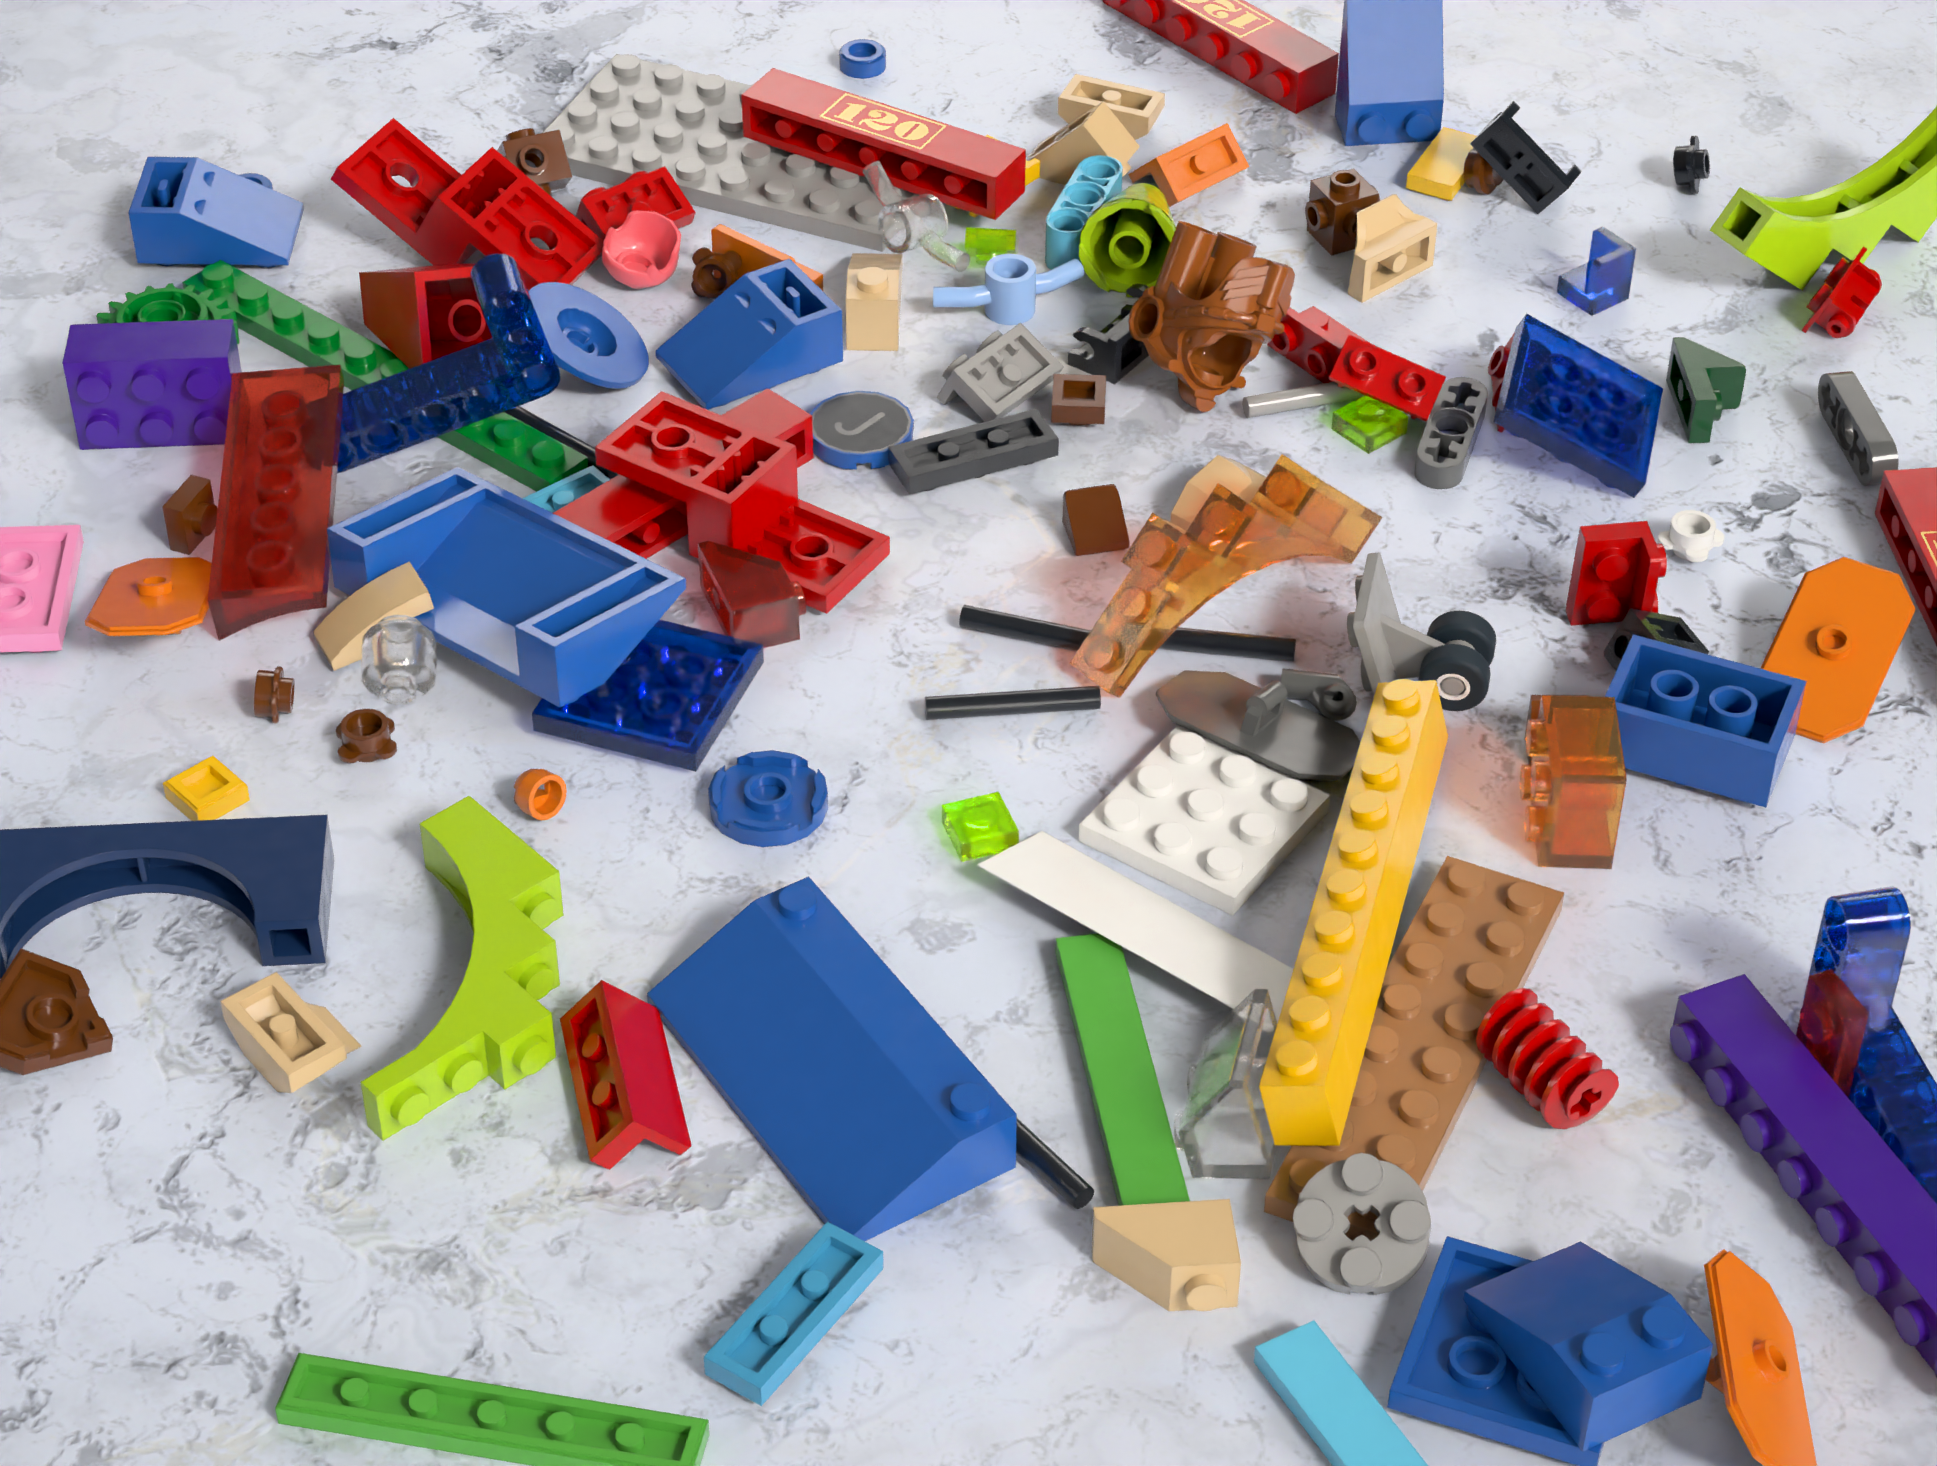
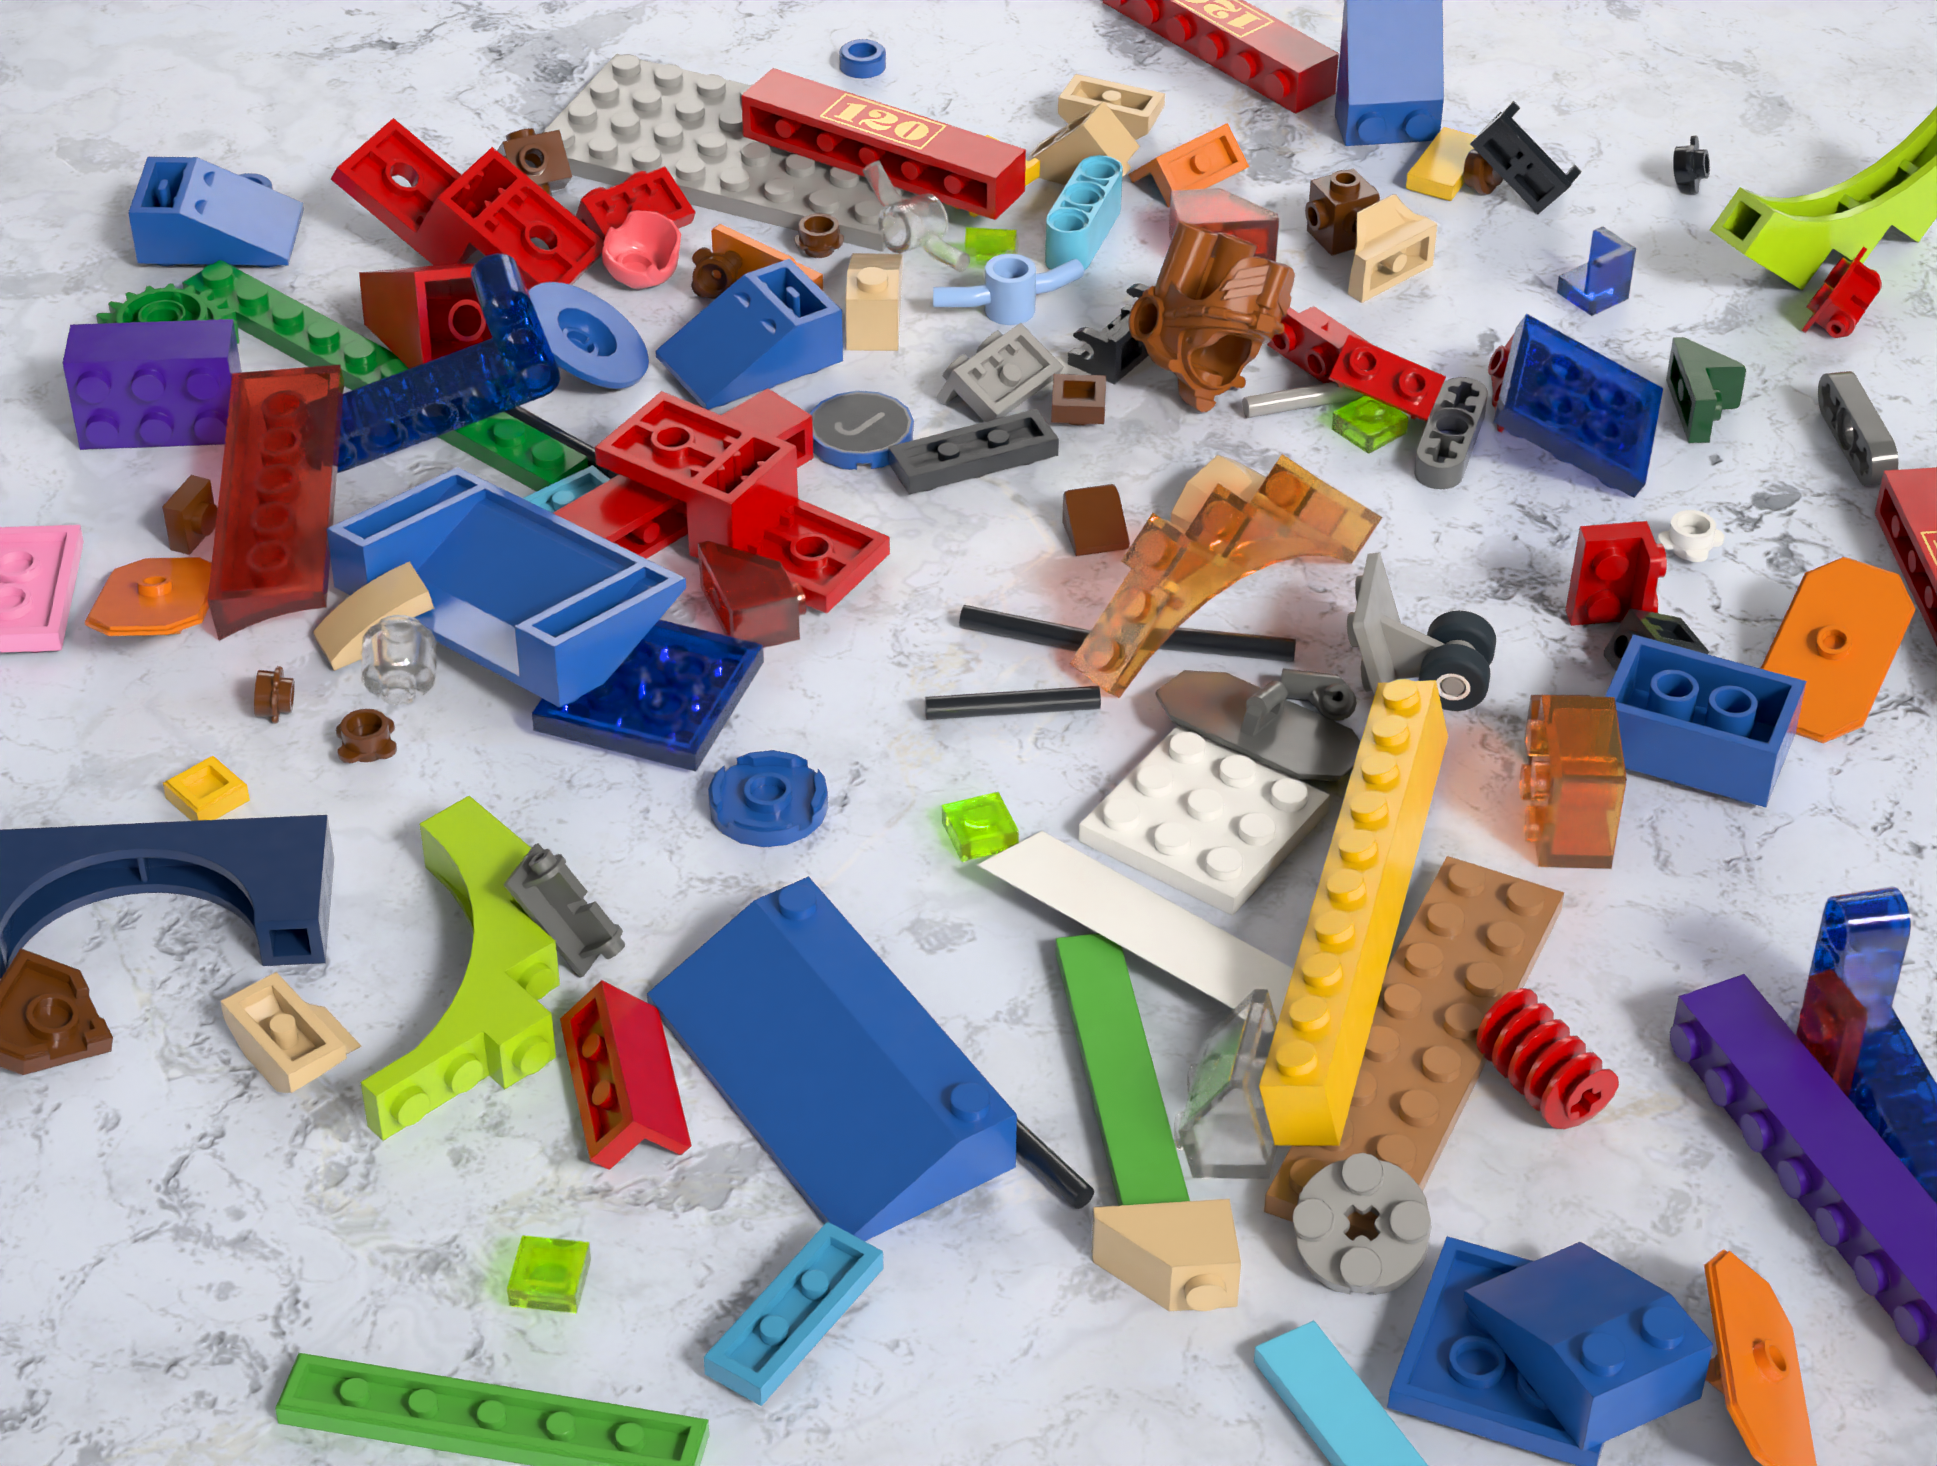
(540, 802): orange hinge -> none
(549, 1274): none -> clear neon green plate
(557, 905): none -> dark grey hinge
(819, 235): none -> reddish brown plate
(1127, 239): lime cone -> none
(1226, 213): none -> clear red slope

